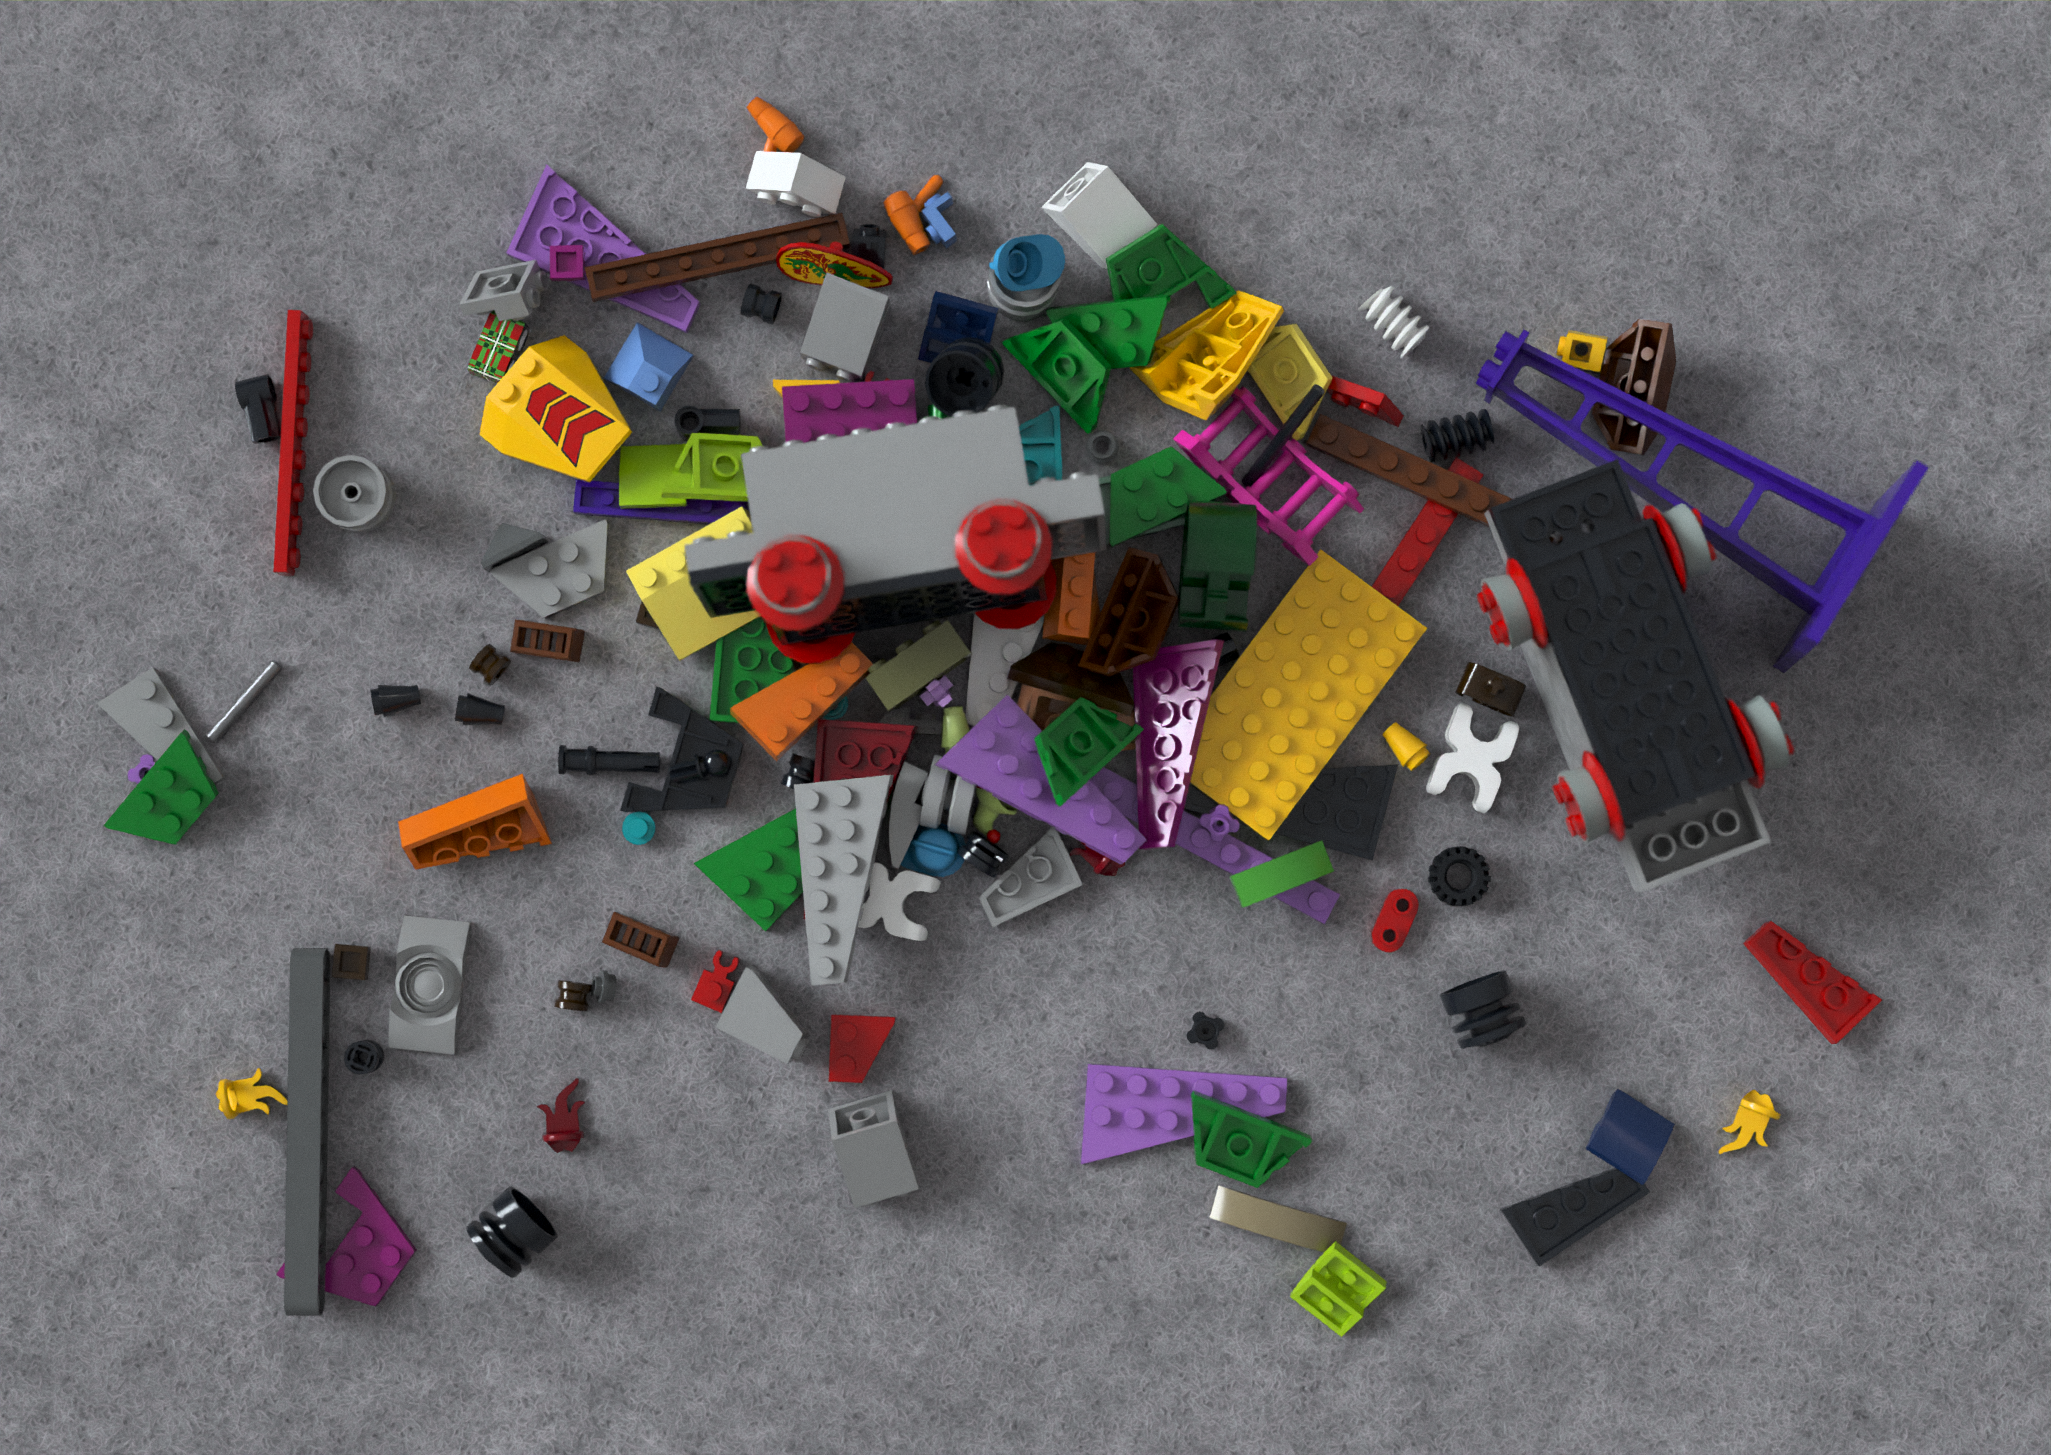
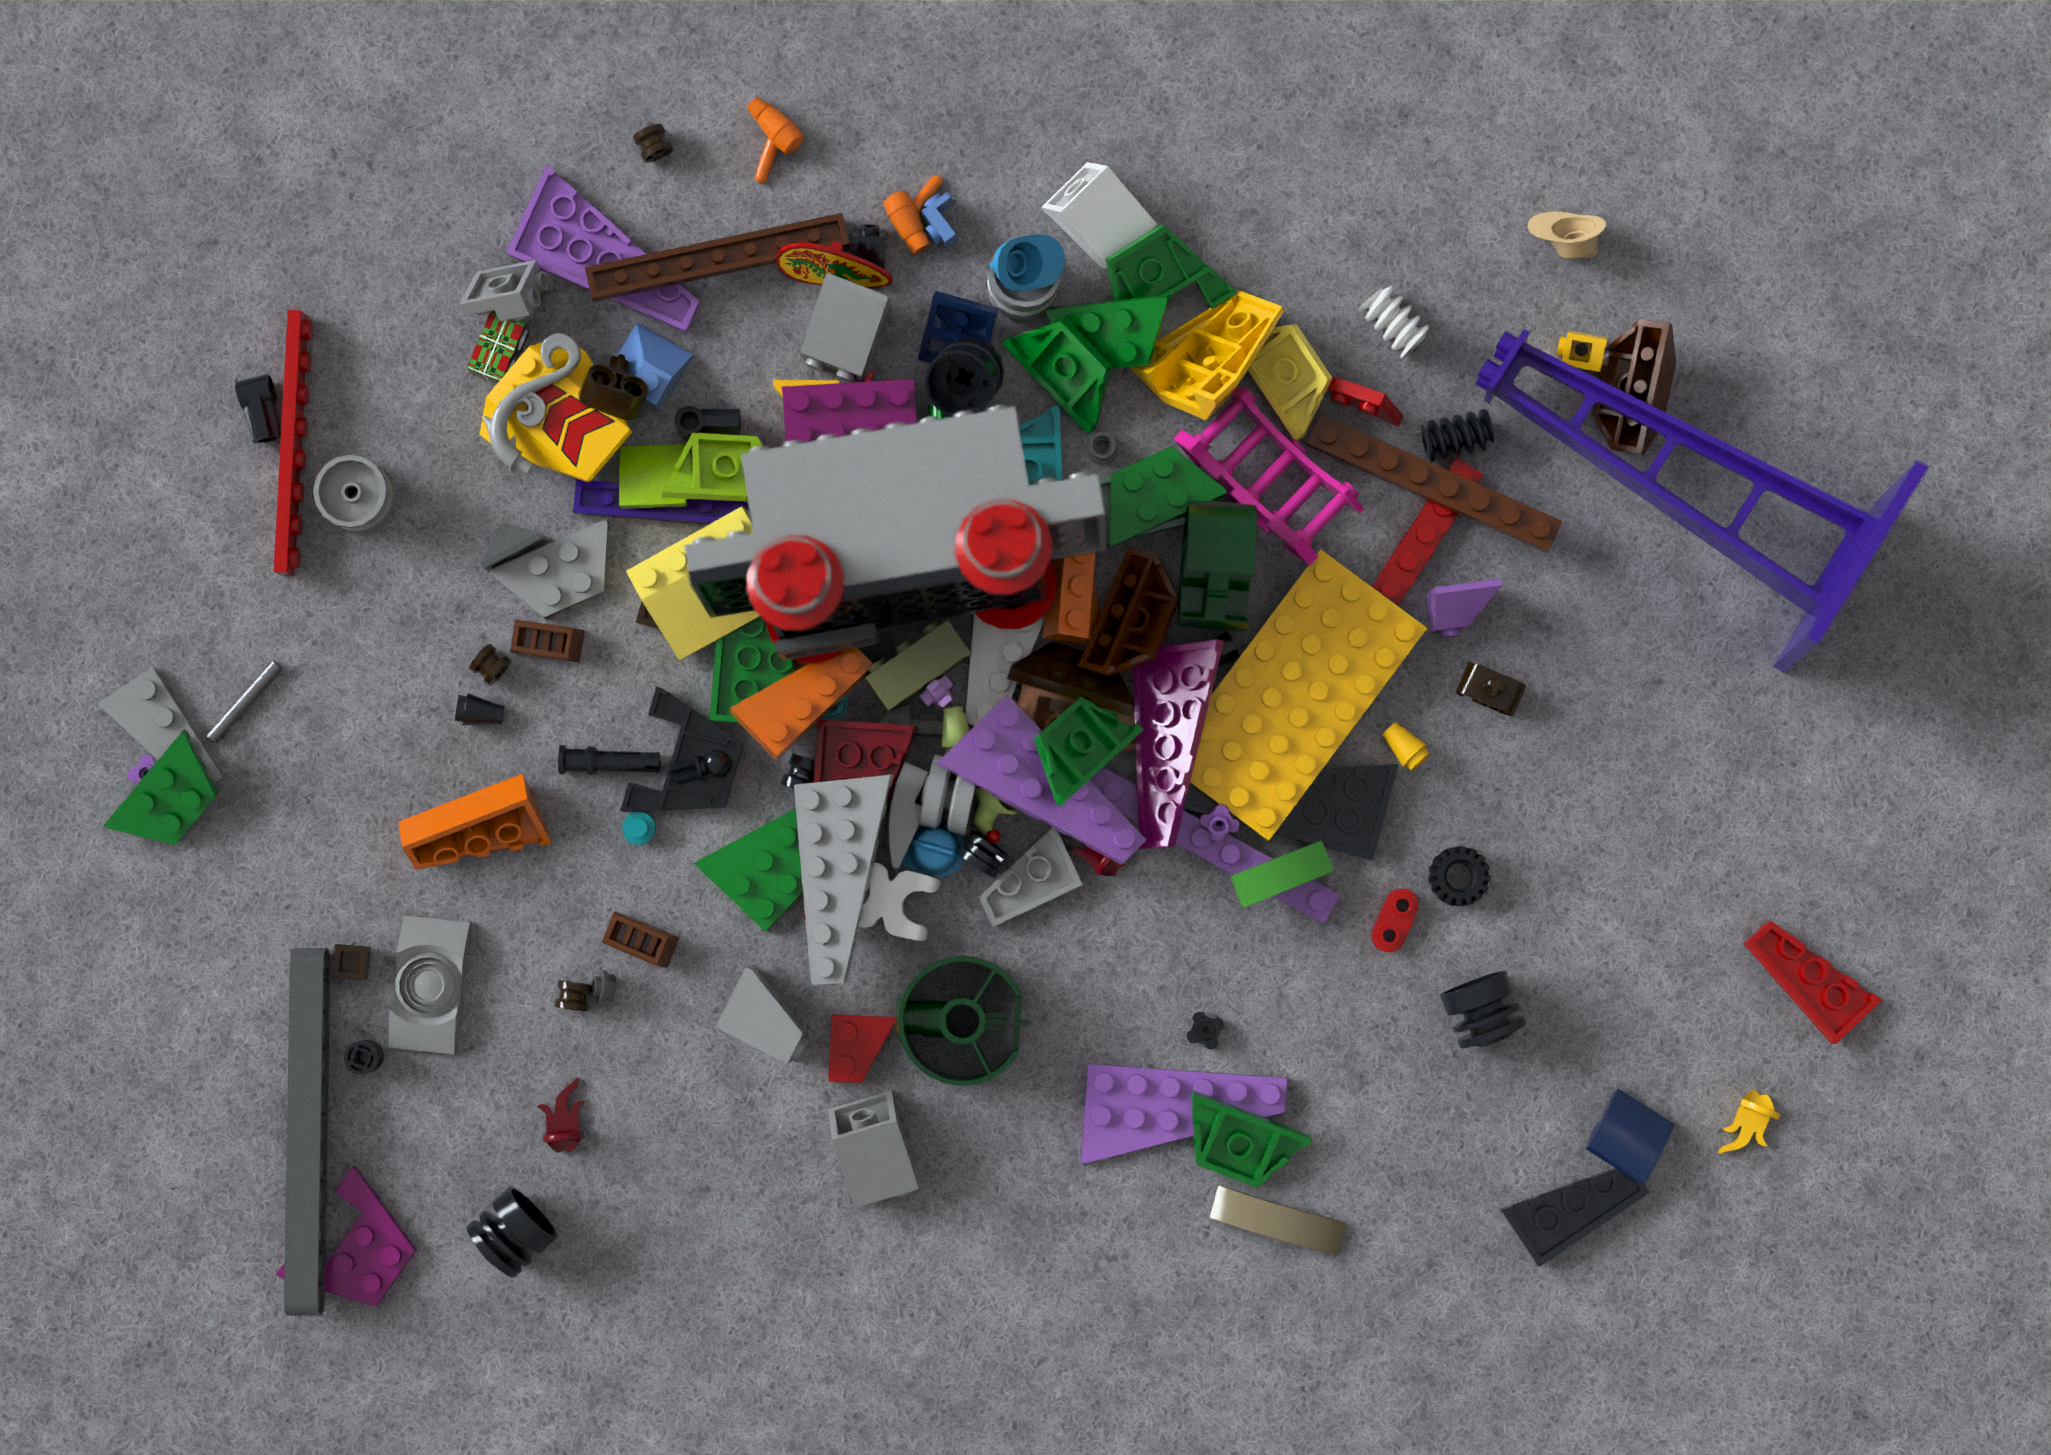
(242, 1095): yellow piece -> none
(394, 698): black cone -> none
(525, 393): none -> light grey plant
(567, 263): magenta plate -> none
(613, 389): none -> dark brown beam
(653, 143): none -> dark brown wheel
(714, 987): red plate -> none
(756, 303): black wheel -> none
(796, 182): white brick -> none
(827, 642): none -> dark grey tile
(930, 1020): none -> dark green animal
(1283, 435): black bar -> none
(1338, 1289): lime slope -> none
(1458, 605): none -> medium lavender slope
(1472, 757): white piece -> none
(1570, 233): none -> tan piece
(1627, 675): black piece -> none

